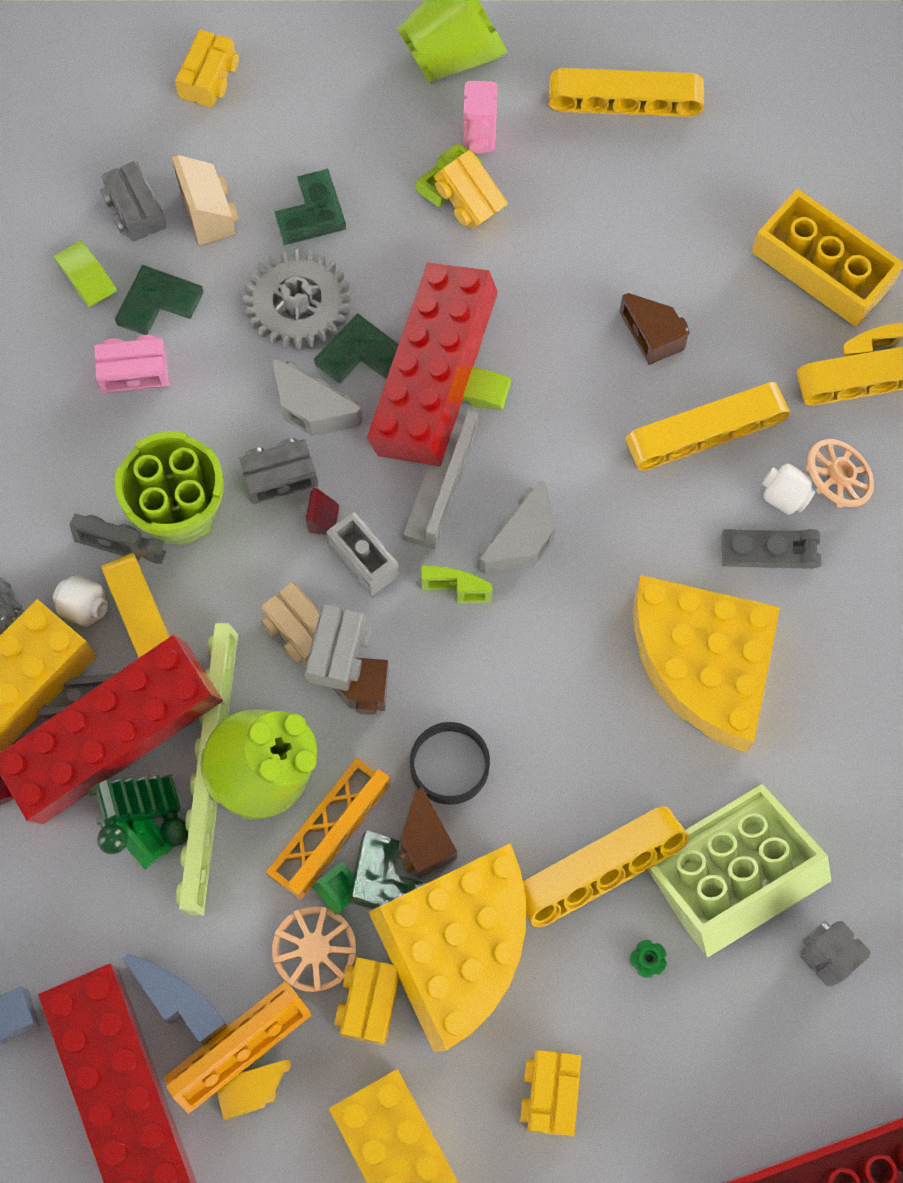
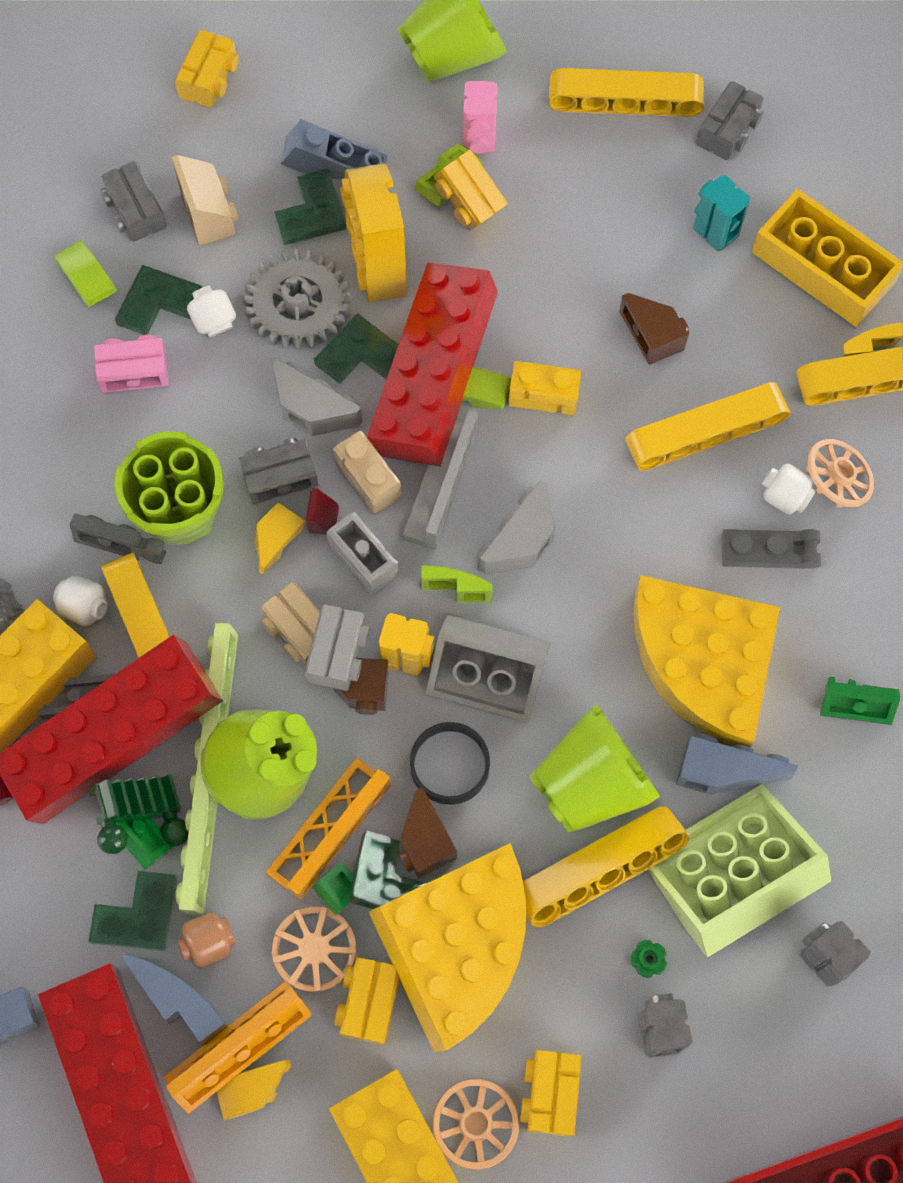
(142, 925): none -> clear green plate
(206, 940): none -> nougat head
(211, 311): none -> white head
(274, 534): none -> yellow slope
(315, 149): none -> sand blue slope
(367, 472): none -> tan brick
(375, 231): none -> yellow brick
(406, 644): none -> yellow brick
(476, 1124): none -> light nougat wheel
(487, 668): none -> light grey slope
(544, 388): none -> yellow brick
(592, 775): none -> lime cone
(664, 1026): none -> flat silver brick
(720, 212): none -> teal brick
(723, 768): none -> sand blue slope
(729, 121): none -> flat silver brick
(860, 702): none -> green plate

